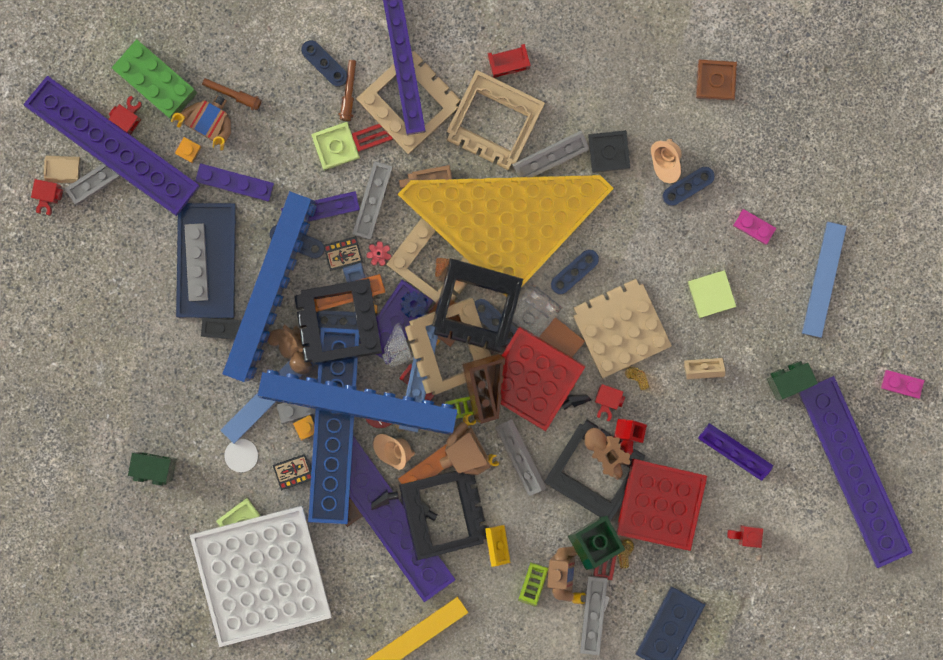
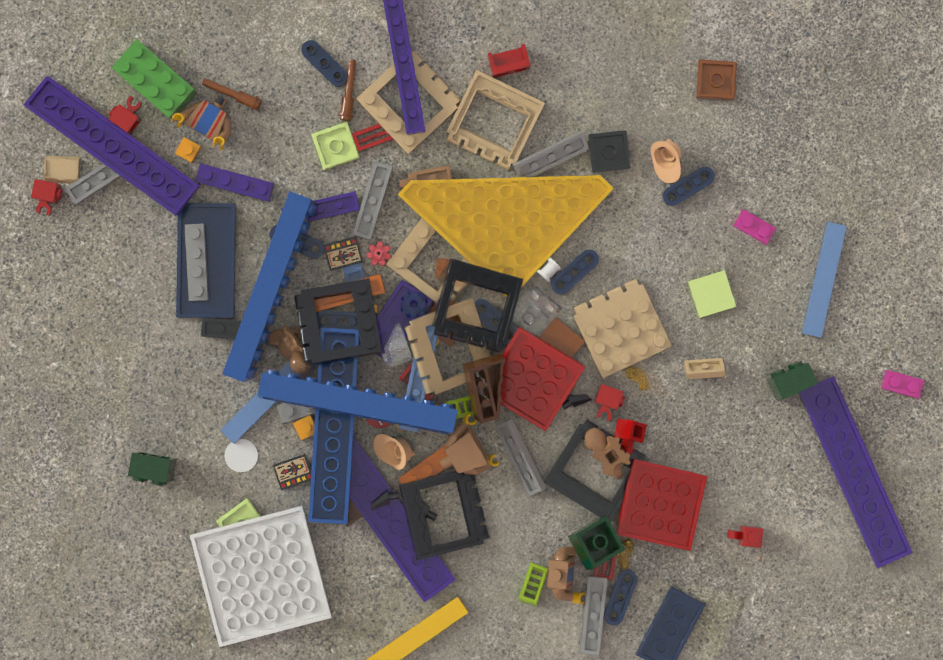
(497, 545): yellow plate -> none
(549, 270): none -> white bush
(616, 605): none -> dark blue plate
(735, 452): dark purple plate -> none

